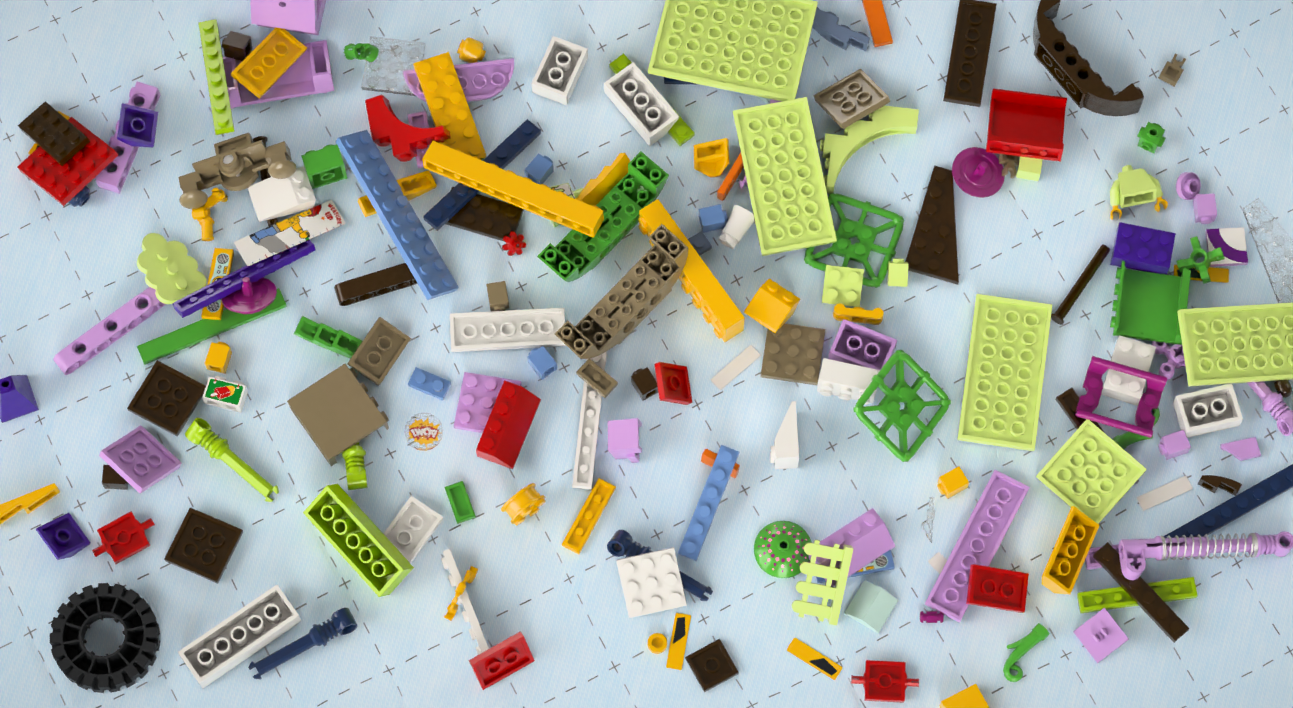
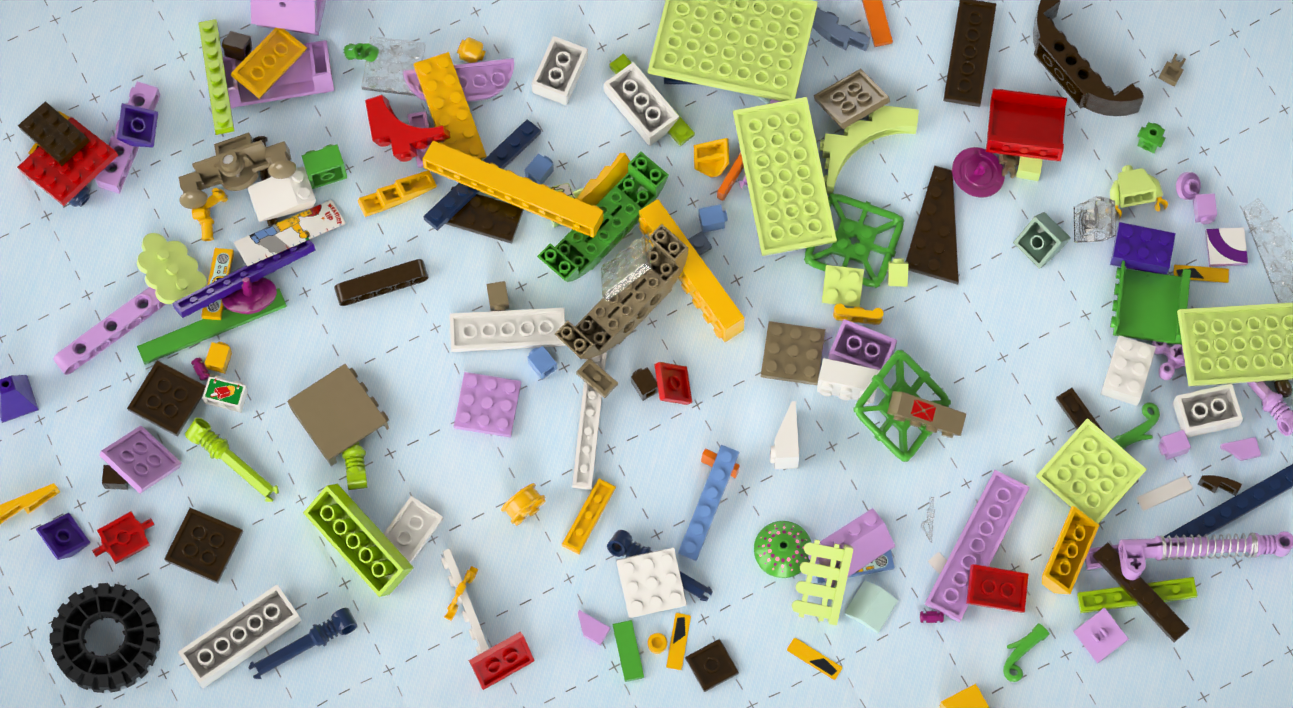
(200, 369): none -> magenta piece
(327, 337): bright green slope -> none
(379, 351): dark tan plate -> none
(397, 214): medium blue plate -> none
(423, 431): clear tile -> none
(429, 383): medium blue piece -> none
(460, 502): bright green tile -> none
(508, 425): red slope -> none
(513, 244): red plant -> none
(592, 628): none -> lavender tile
(624, 439): lavender plate -> none
(625, 267): none -> clear plate
(628, 651): none -> bright green tile
(735, 367): white sticker -> none
(736, 226): white plant -> none
(772, 305): yellow slope -> none
(884, 681): red plate -> none
(926, 413): none -> dark tan brick
(952, 482): yellow brick -> none
(1005, 372): yellowish green plate -> none
(1041, 239): none -> sand green slope
(1080, 284): dark brown axle -> none
(1094, 220): none -> clear slope
(1148, 401): magenta piece -> none
(1214, 255): bright green pin -> none

